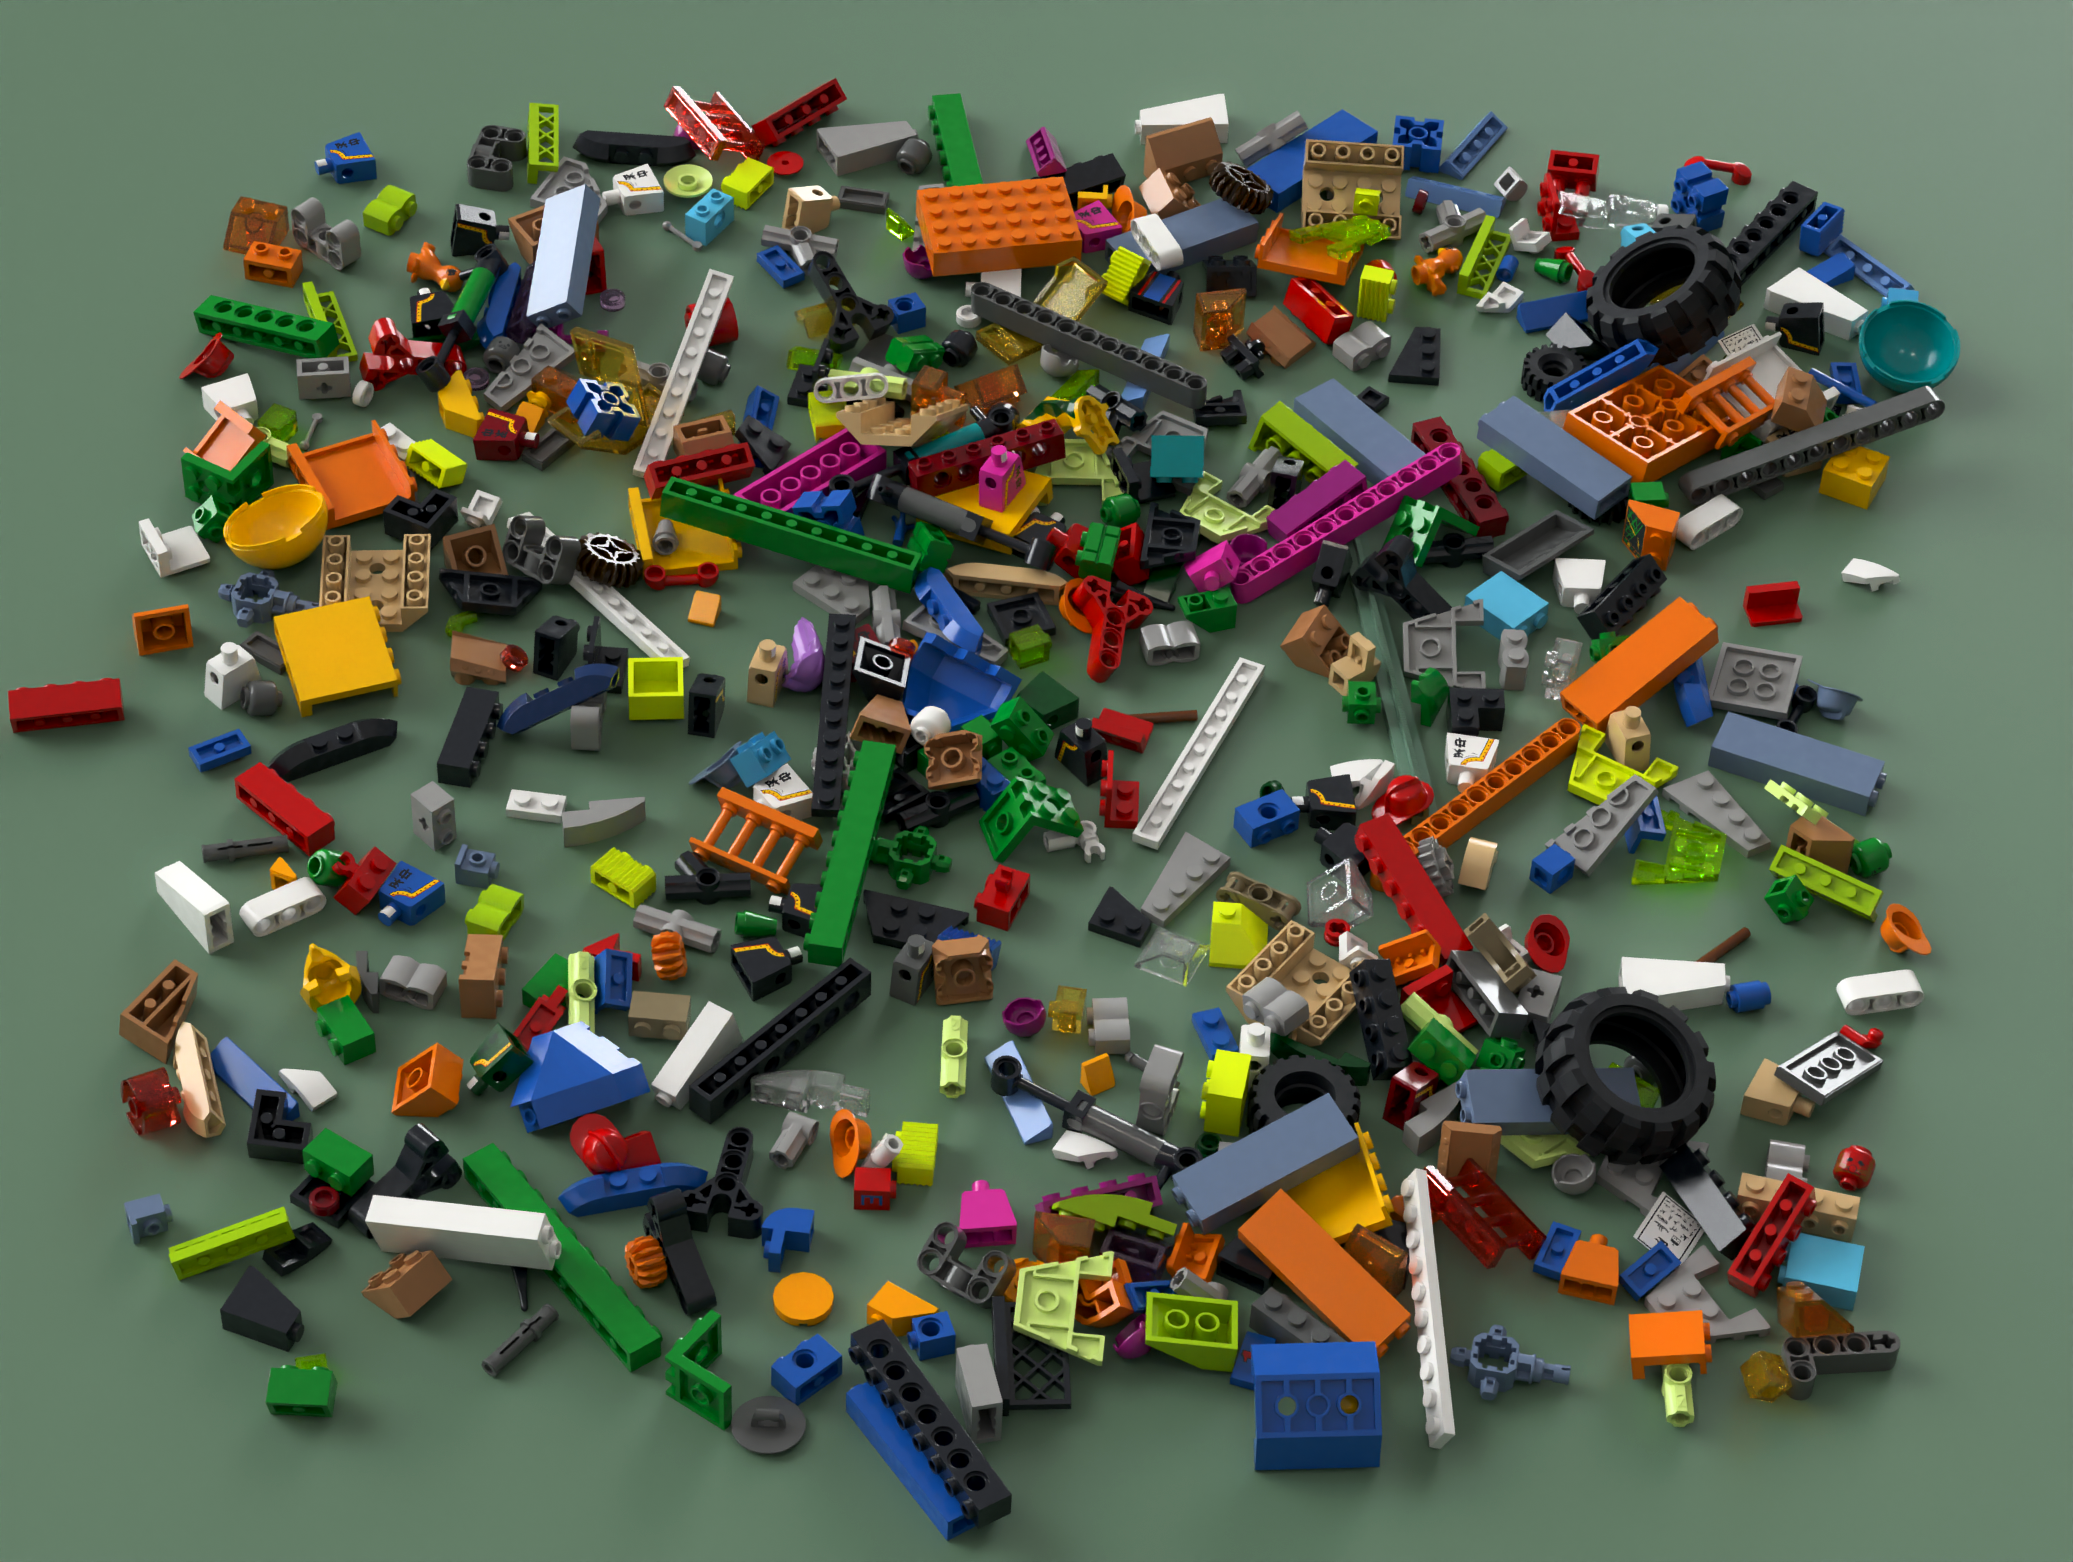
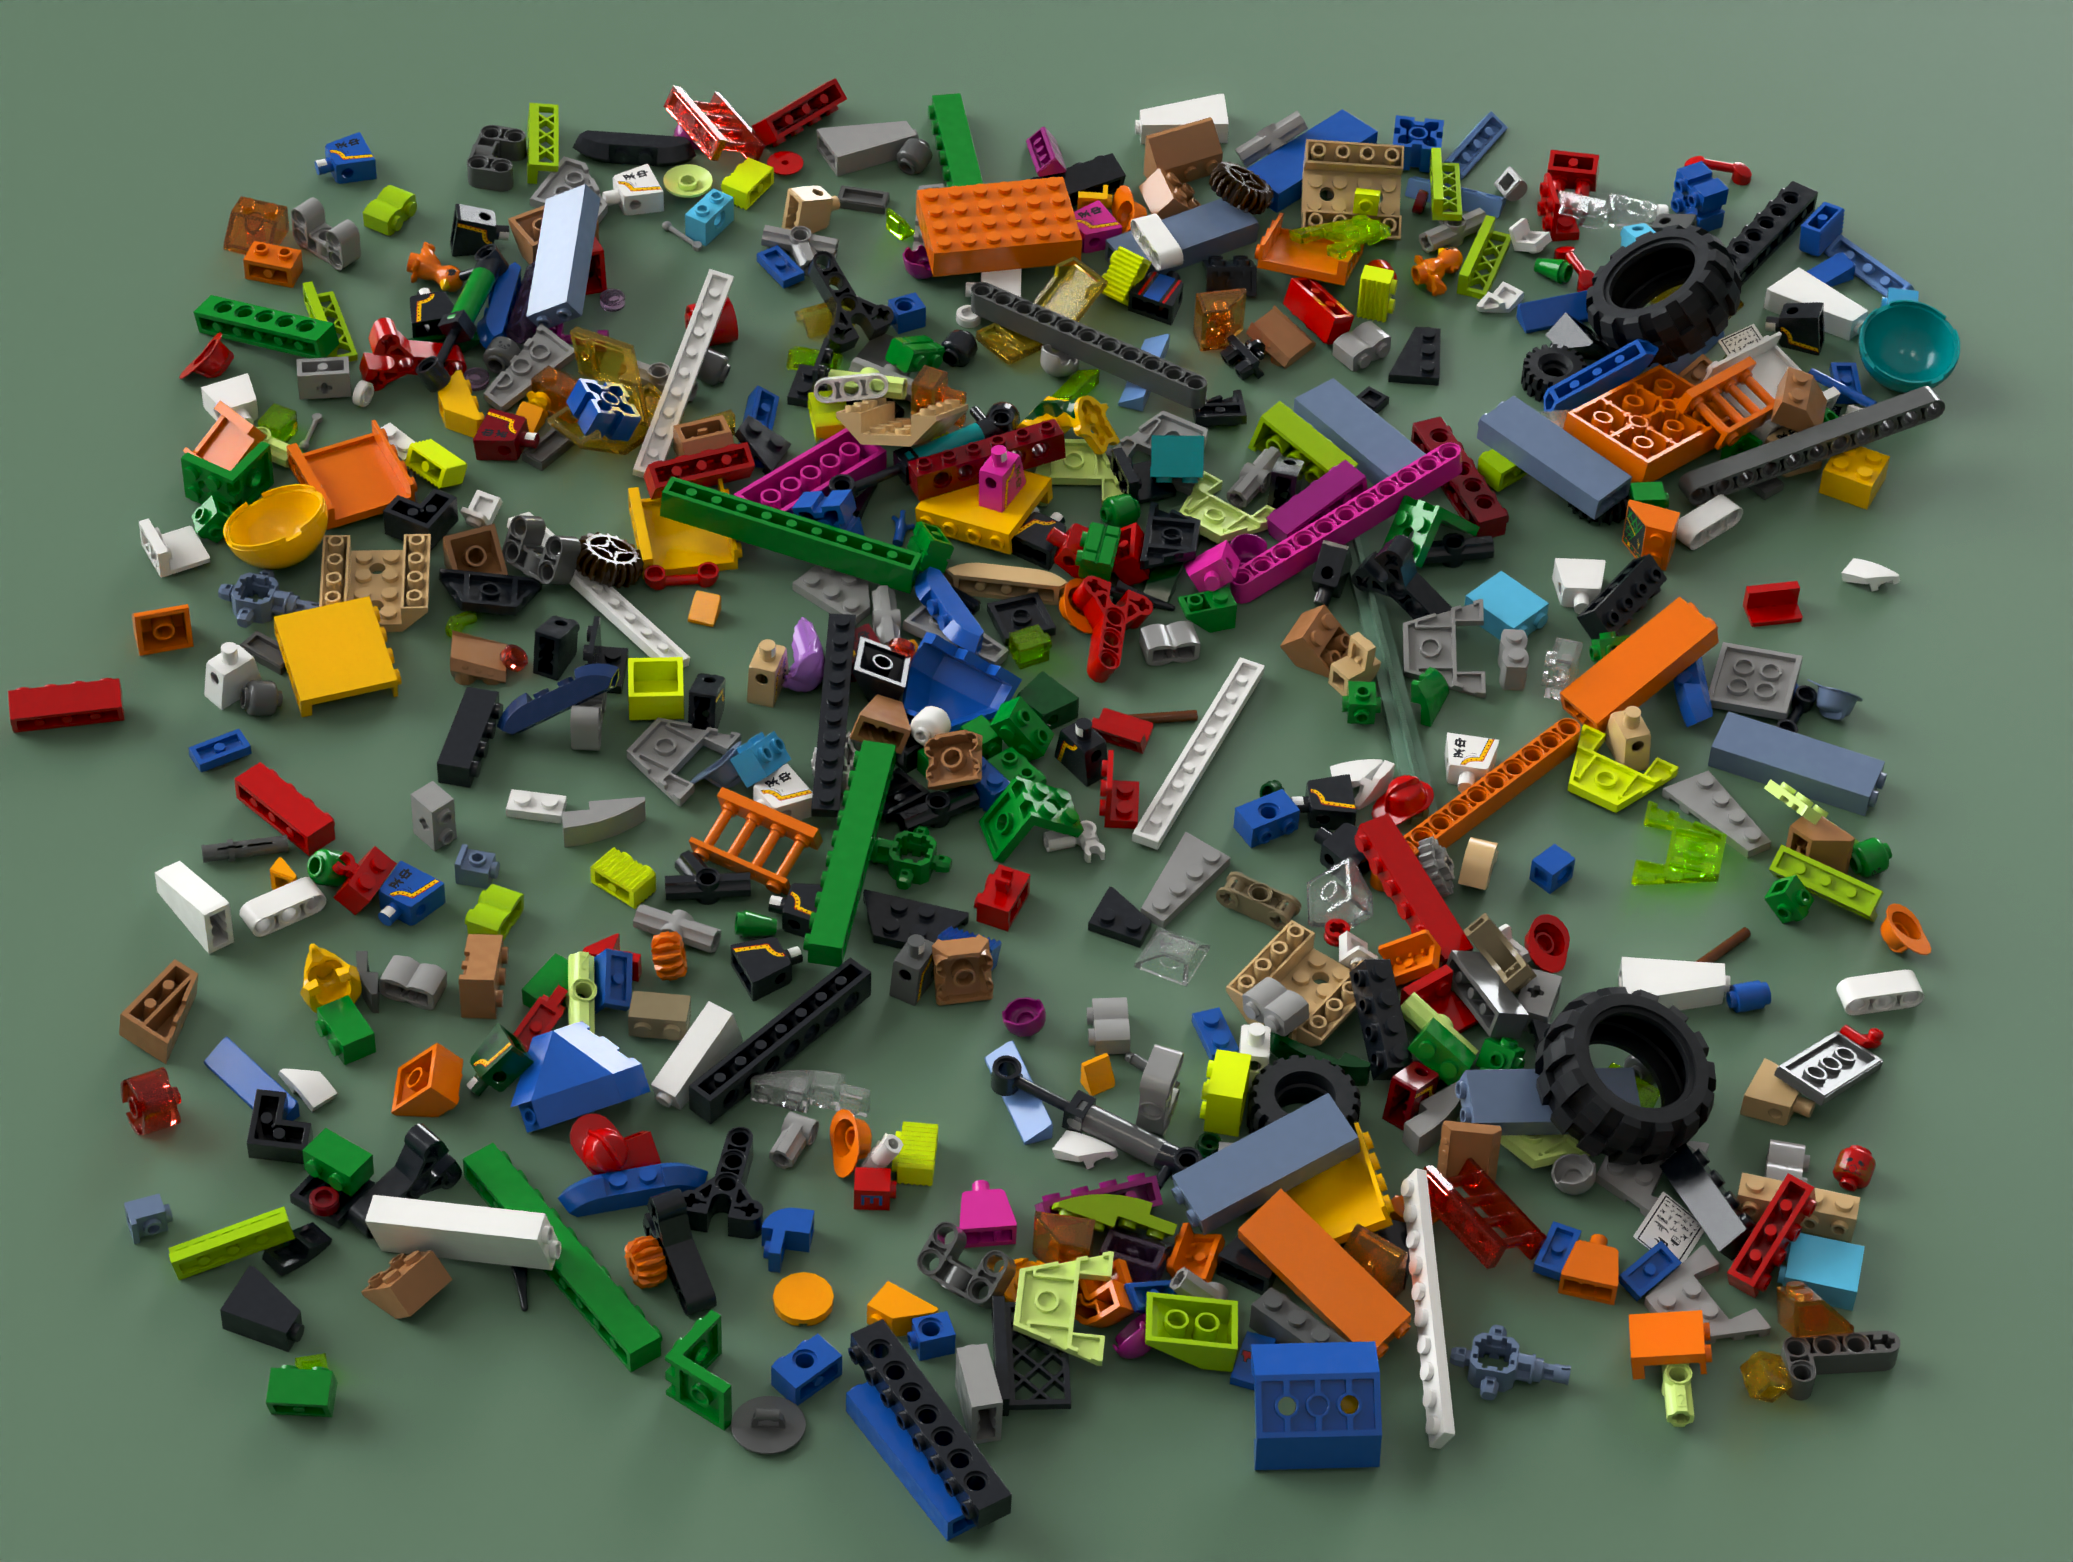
(198, 1081): tan brick -> none
(333, 747): black brick -> none
(529, 1331): dark grey pin -> none
(665, 538): light grey cone -> none
(668, 747): none -> light grey wing
(954, 519): piece -> none
(954, 1056): yellowish green piece -> none
(994, 387): clear orange slope -> none
(1068, 1009): clear yellow brick -> none
(1120, 410): black piece -> none
(1235, 935): neon yellow slope -> none
(1440, 191): none -> lime fence
(1475, 710): black brick -> none
(1507, 268): blue hinge -> none
(1535, 546): dark grey slope -> none
(1605, 825): light grey wing -> none
(1647, 826): blue panel -> none

